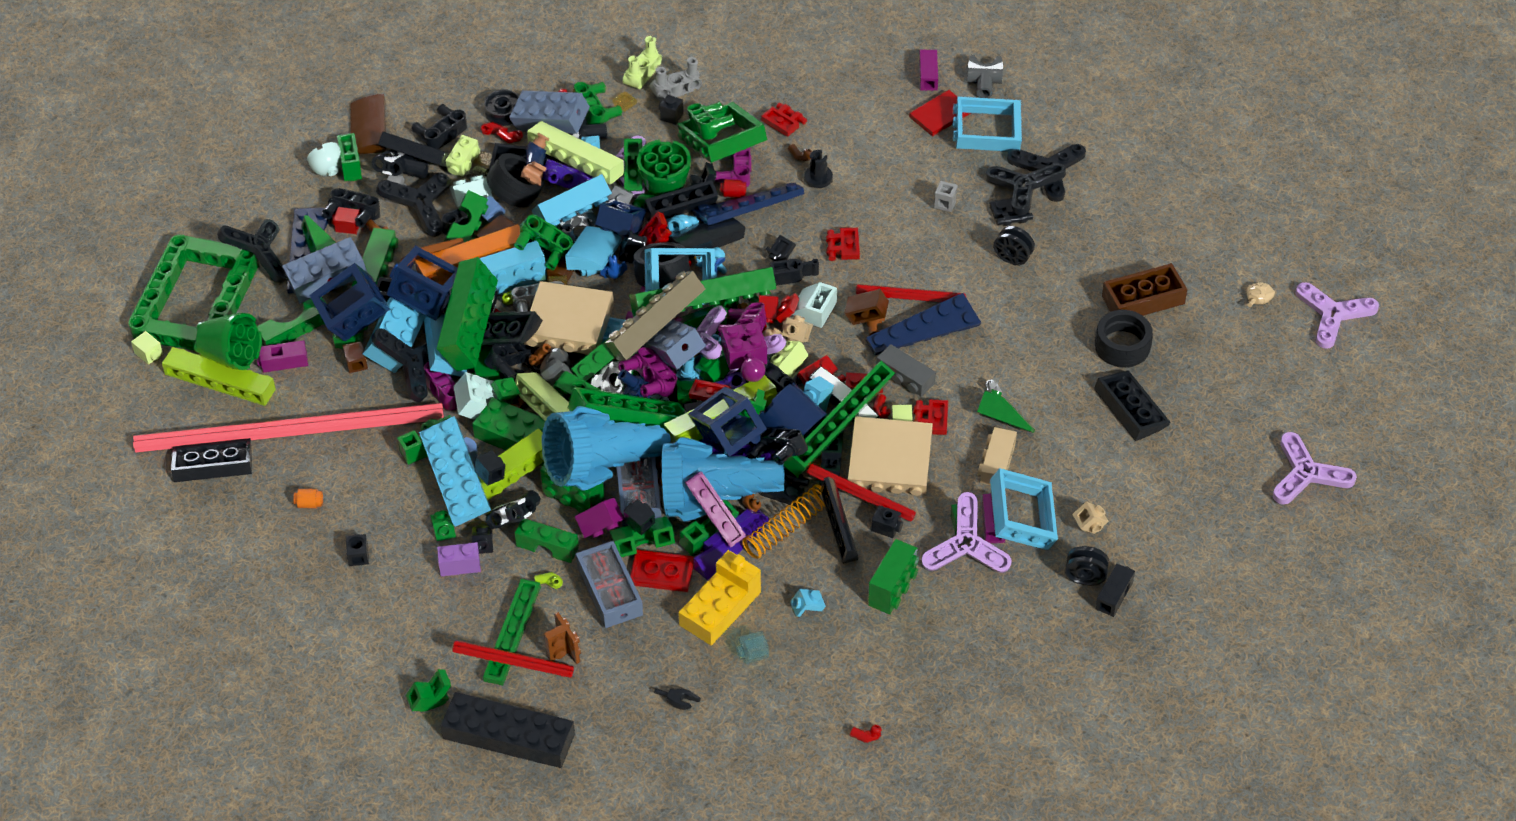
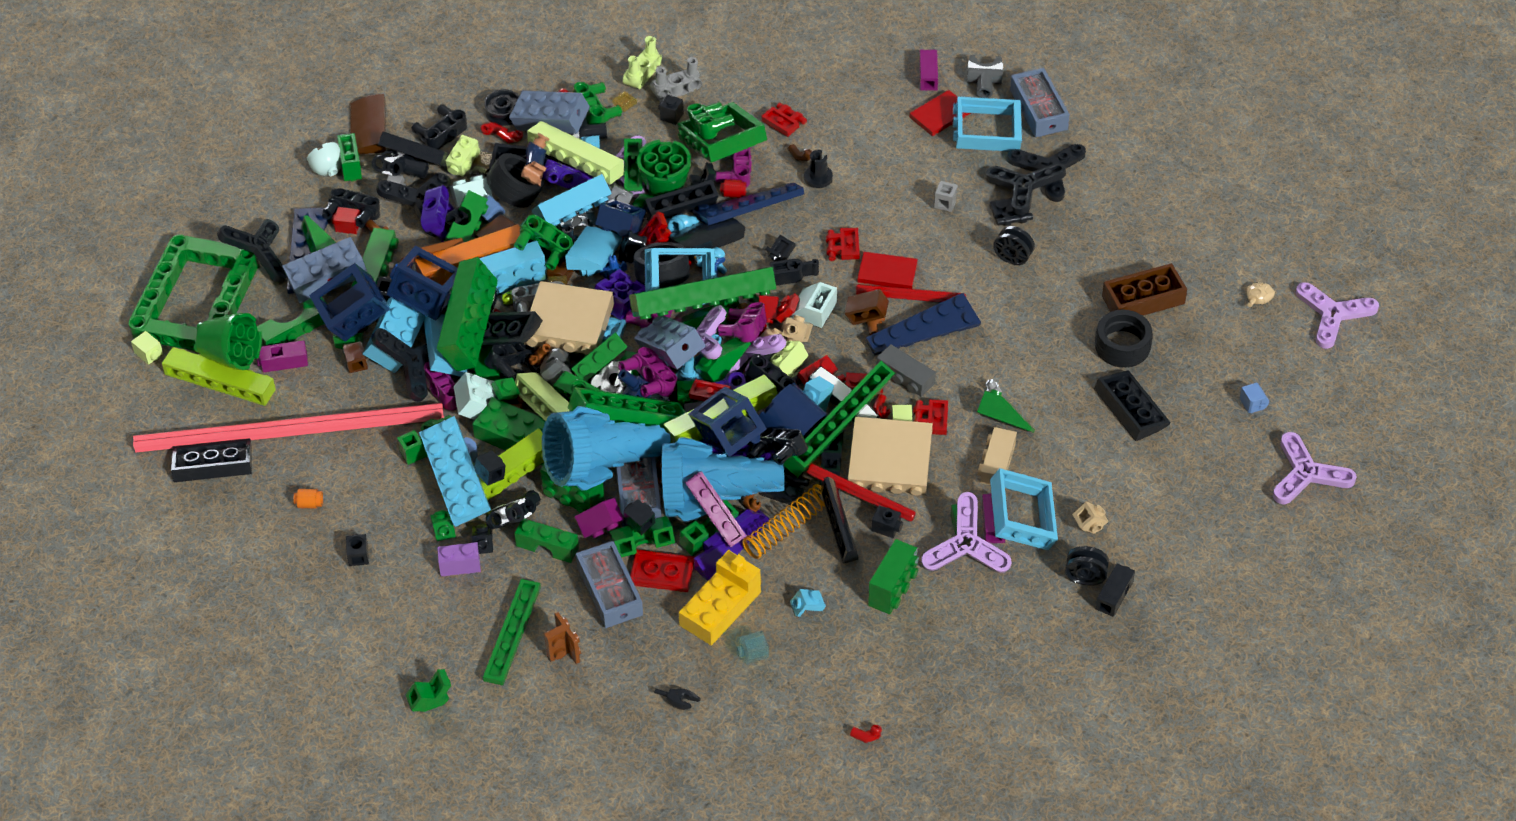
(434, 211): none -> dark purple piece
(508, 730): black brick -> none
(513, 659): red axle -> none
(550, 579): lime arm -> none
(621, 286): none -> dark purple brick
(655, 315): dark tan brick -> none
(745, 349): magenta brick -> none
(758, 403): green bracket -> none
(887, 270): none -> red tile
(1039, 102): none -> brick
(1253, 398): none -> medium blue piece

